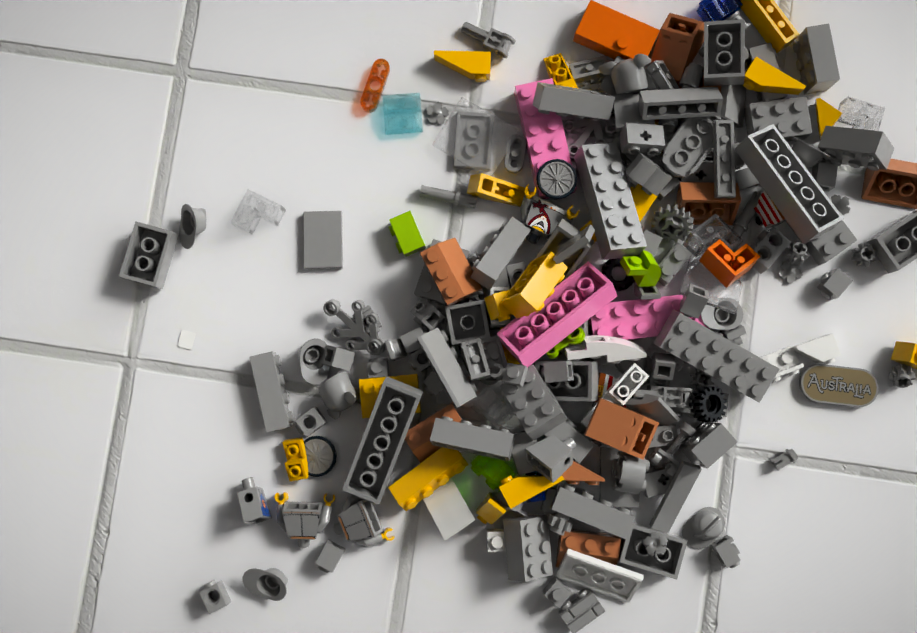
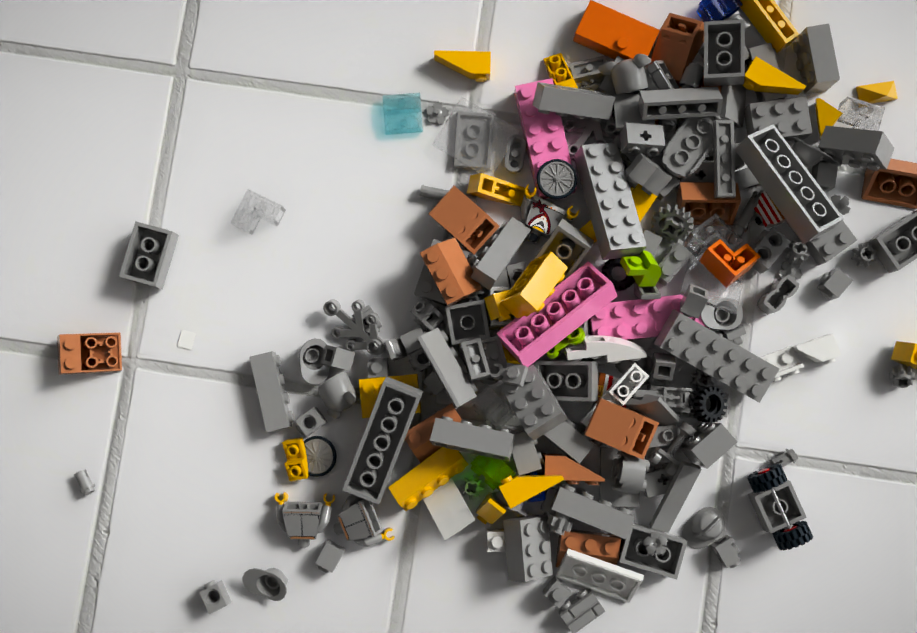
(84, 482): none -> light grey pin
(89, 353): none -> nougat slope
(191, 224): light grey piece -> none
(253, 510): light grey torso -> none
(323, 239): light grey tile -> none
(366, 96): clear orange beam -> none
(407, 234): lime brick -> none
(463, 220): none -> nougat slope
(472, 481): none -> gear
(493, 40): light grey connector -> none
(551, 456): light grey torso -> none
(557, 371): light grey brick -> none
(574, 244): light grey tile -> none
(778, 294): none -> light grey brick
(778, 507): none -> brick
(838, 385): dark tan tile -> none
(877, 92): none -> yellow slope

